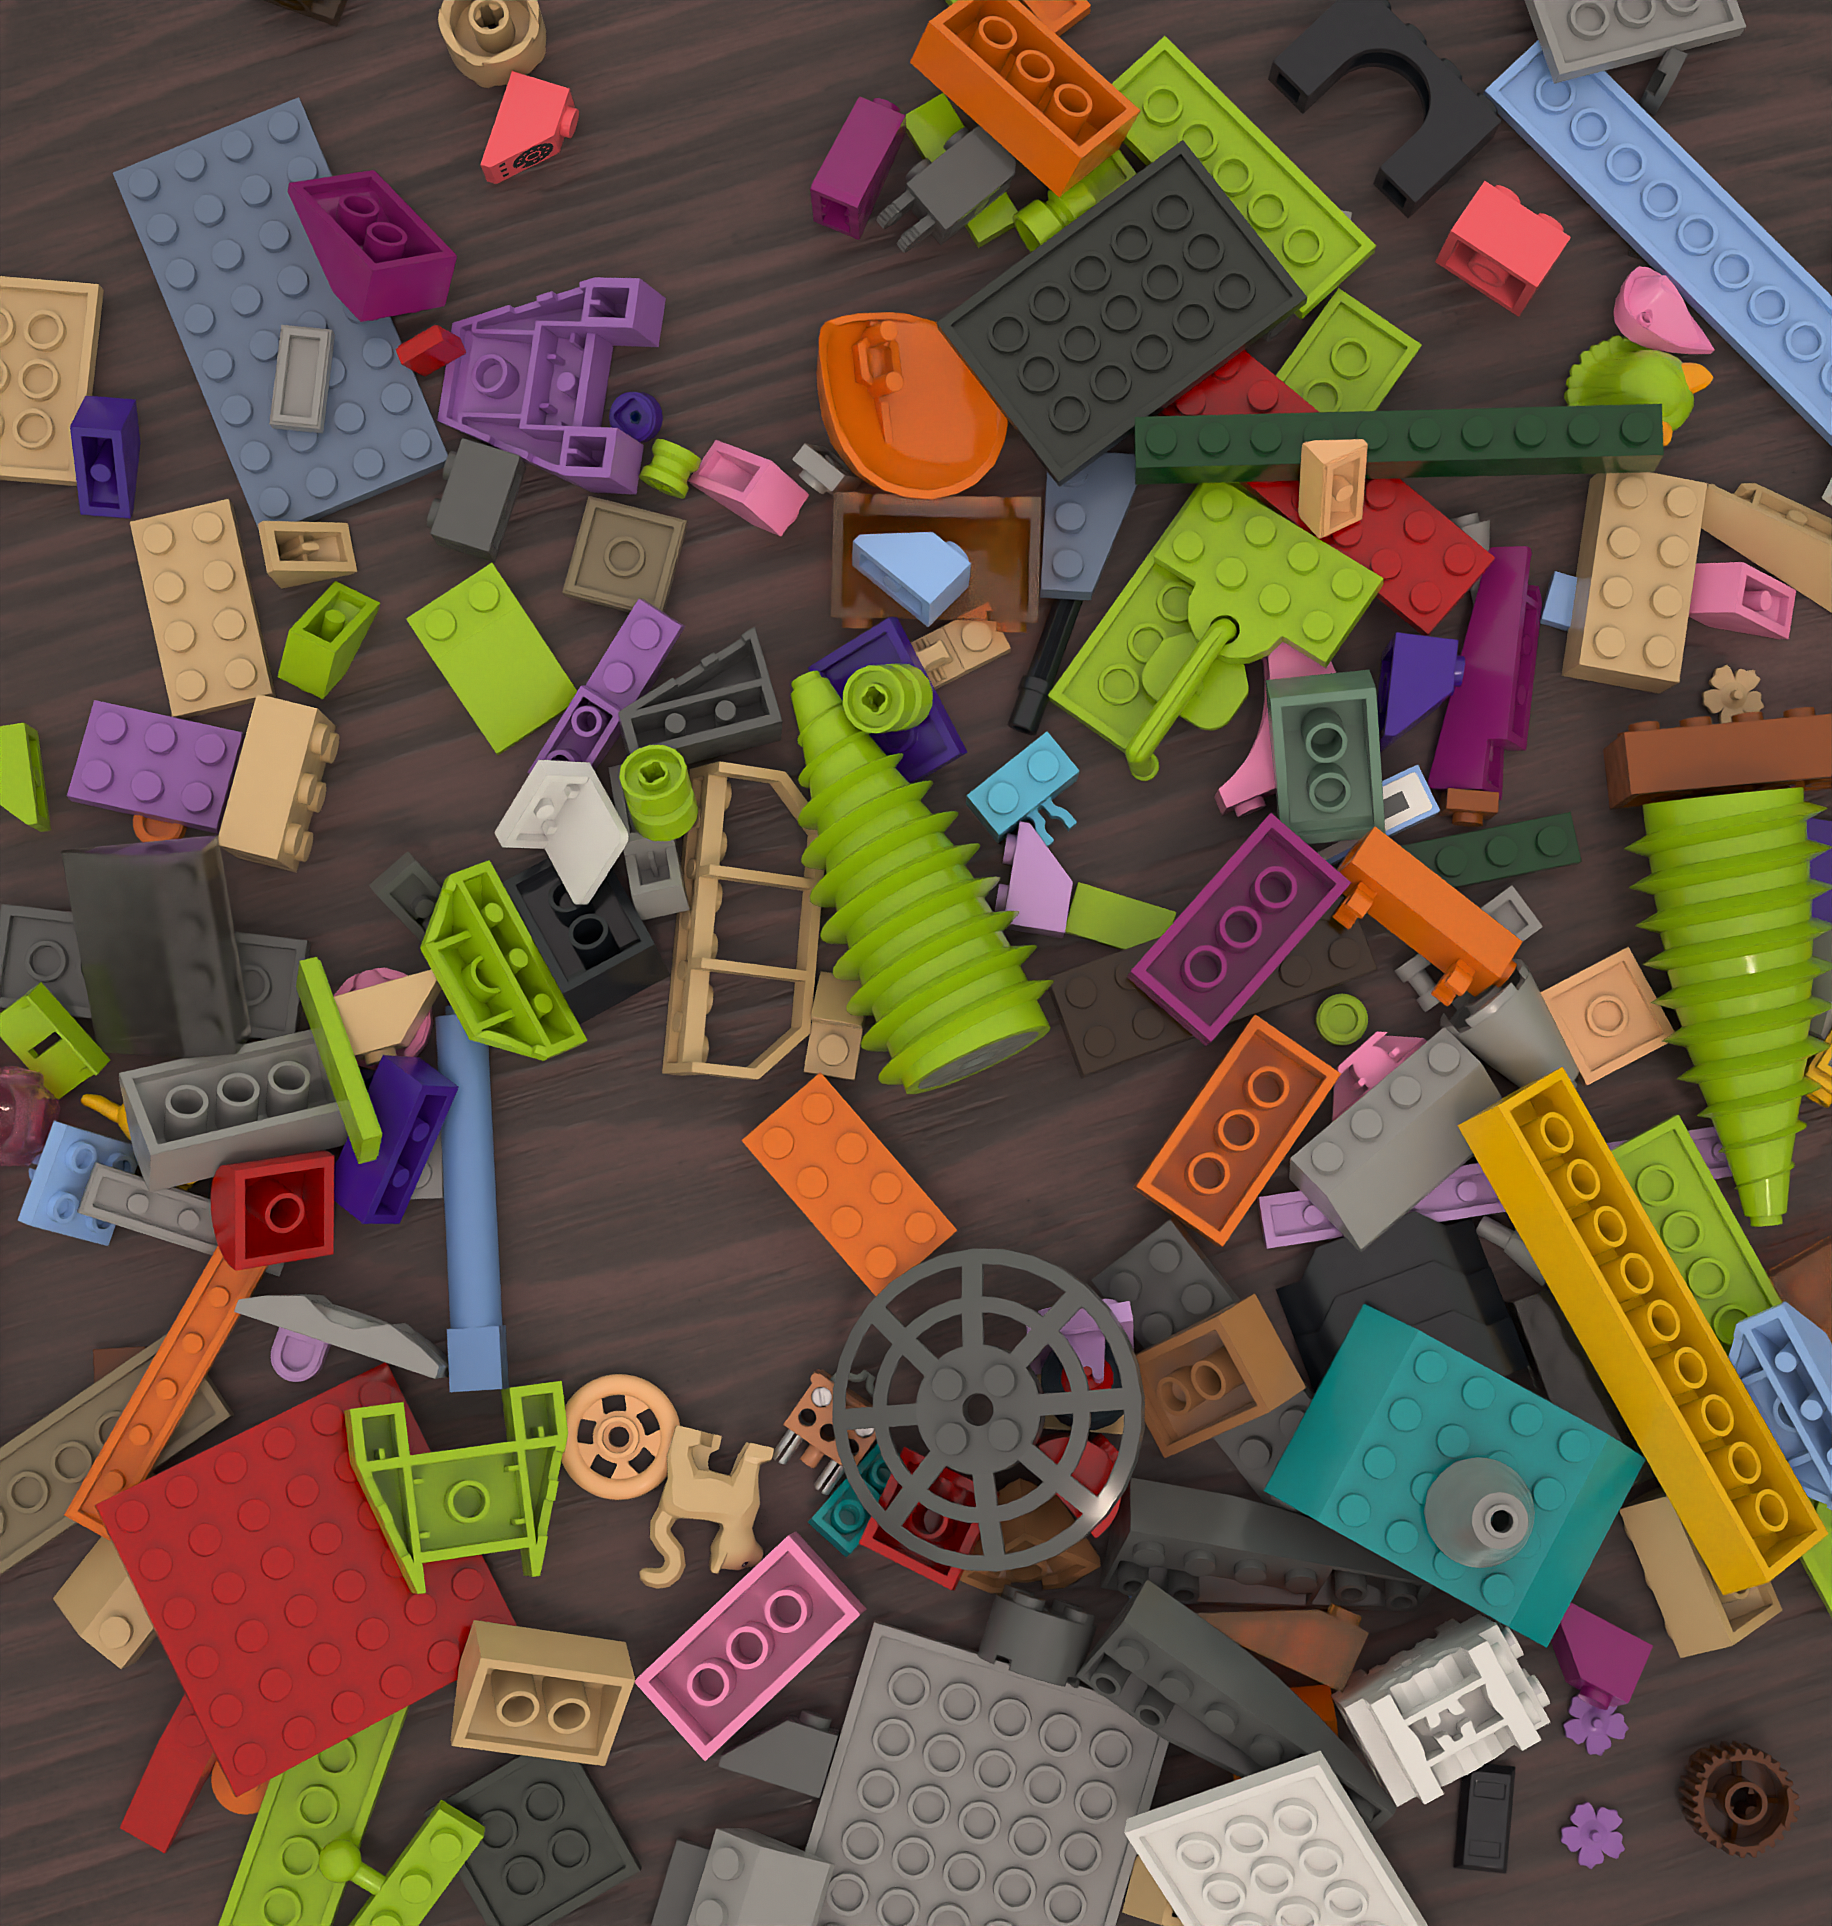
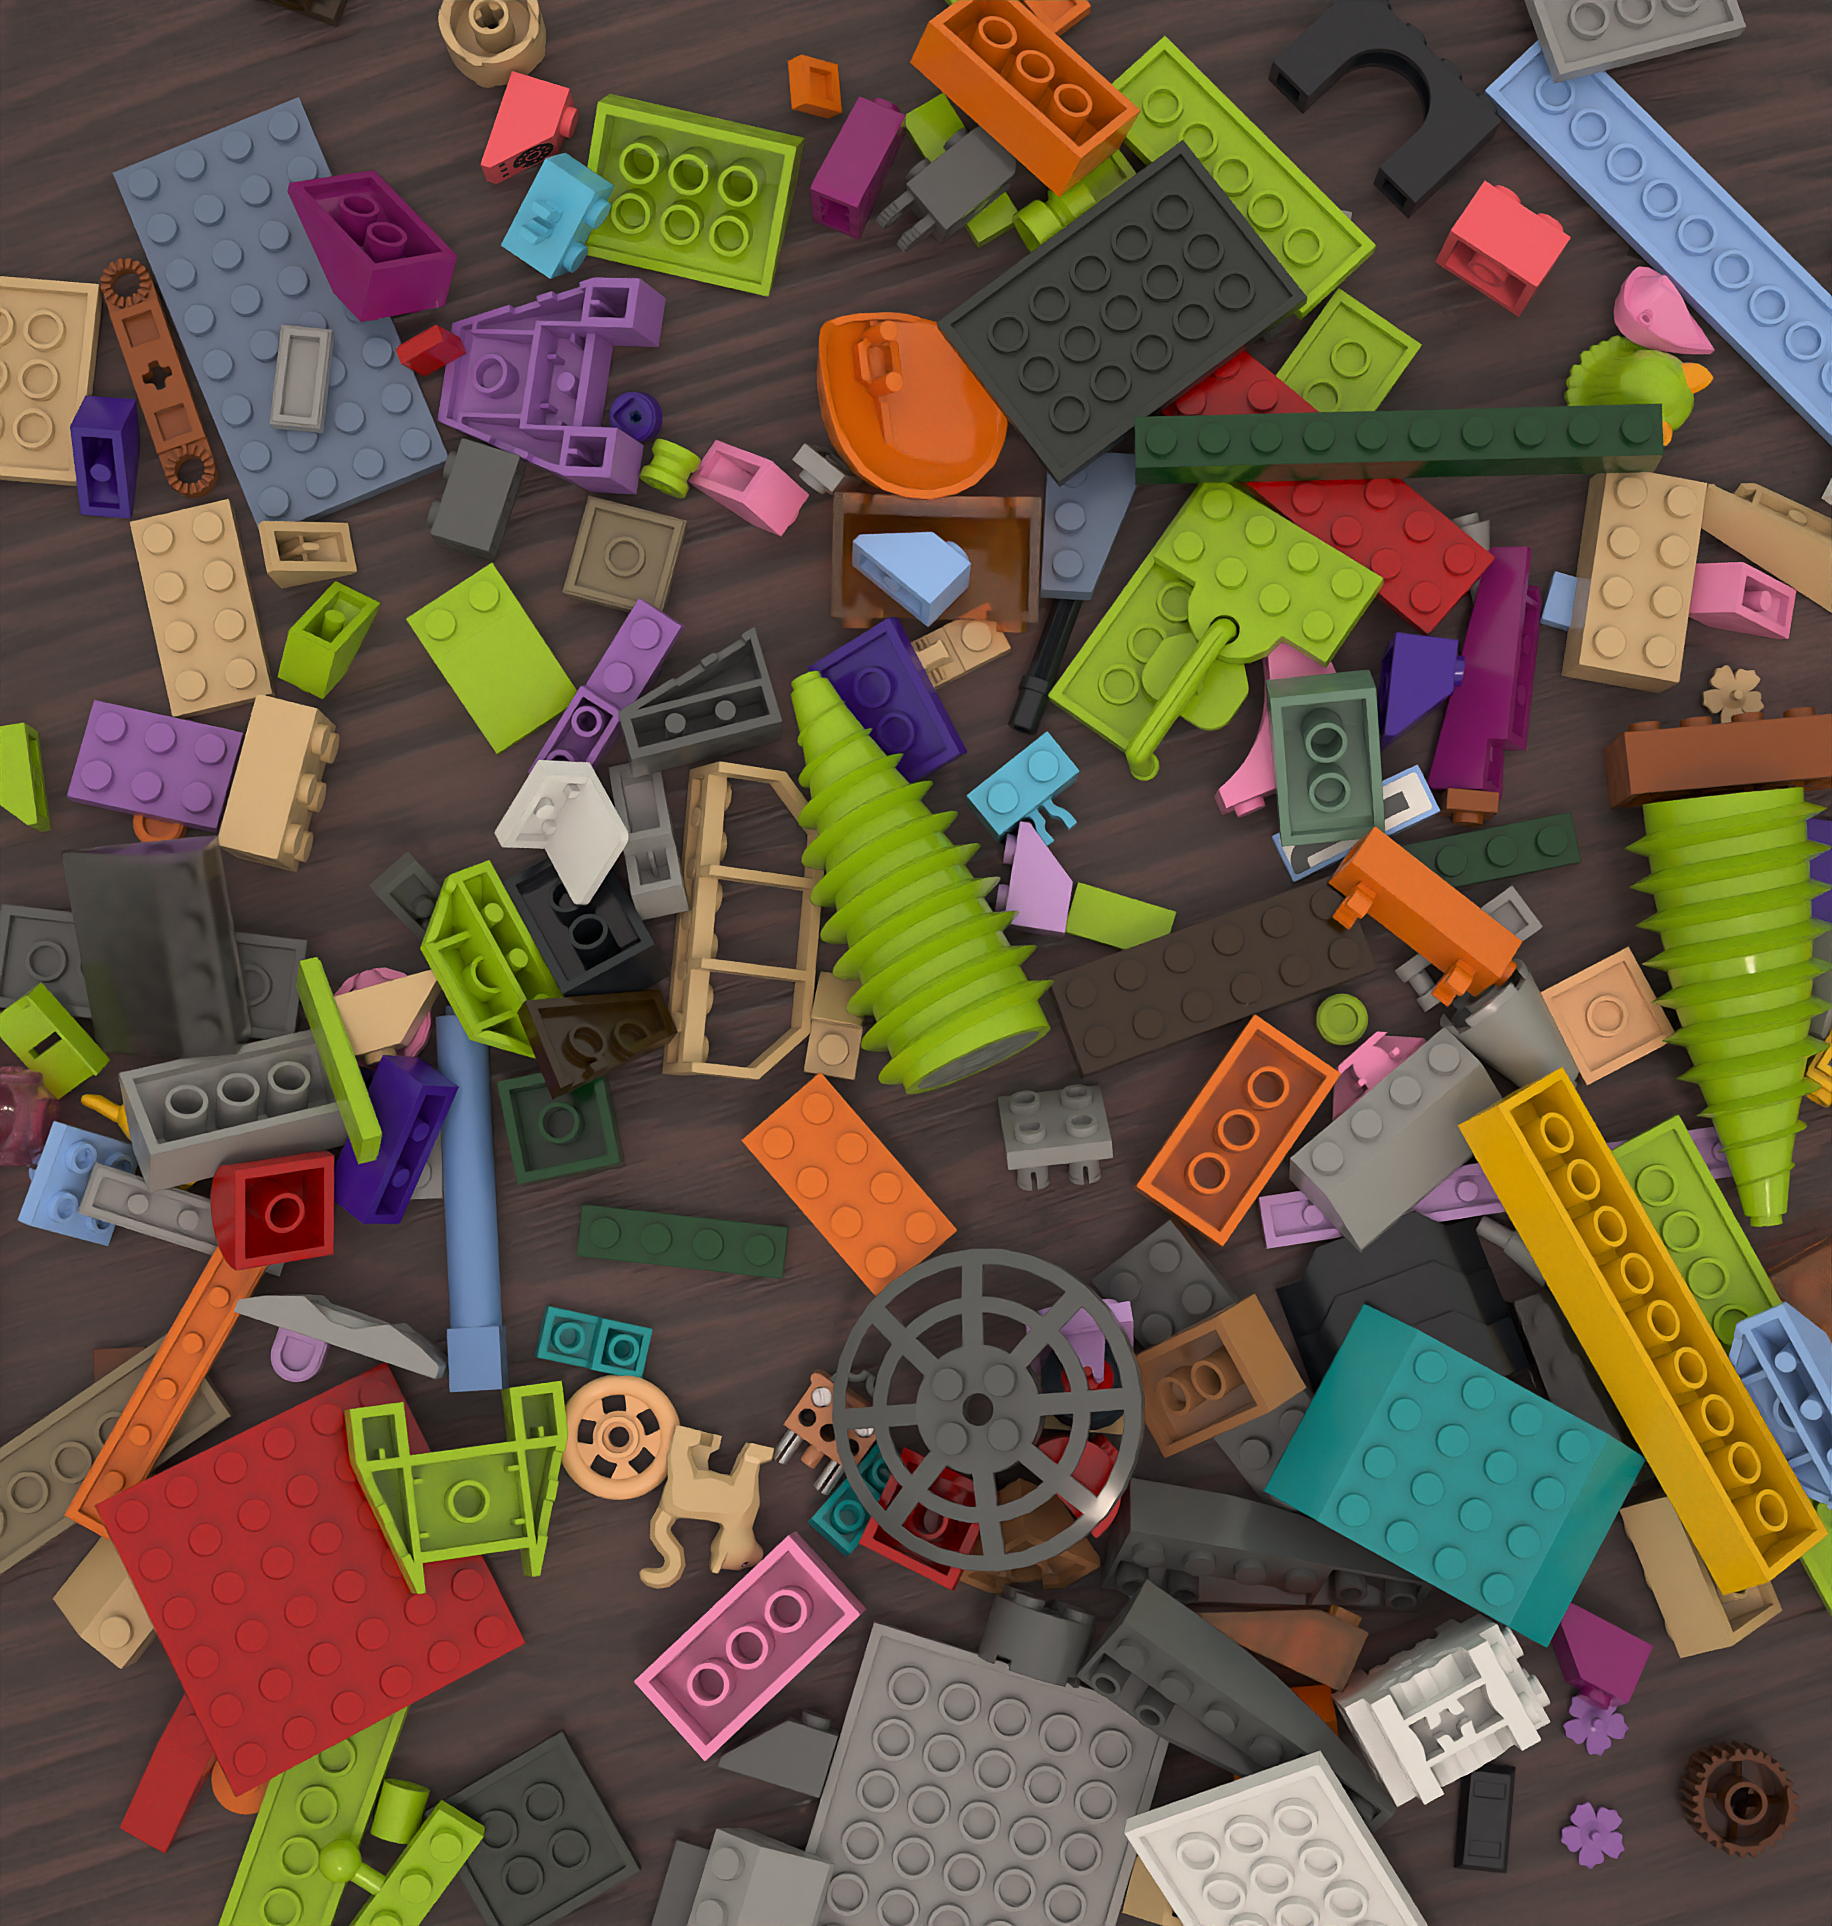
(170, 411): none -> dark orange piece
(399, 1810): none -> lime piece
(540, 1693): tan slope -> none
(558, 216): none -> medium azure brick
(559, 1135): none -> dark green brick
(593, 1034): none -> dark brown wing
(593, 1342): none -> teal slope
(658, 792): lime wheel -> none
(682, 1241): none -> dark green plate
(693, 193): none -> lime slope
(814, 86): none -> orange plate
(887, 698): lime wheel -> none
(1055, 1130): none -> light grey plate
(1238, 929): magenta brick -> none
(1332, 484): light nougat slope -> none
(1462, 1507): light grey cone -> none
(1662, 80): dark grey tile -> none

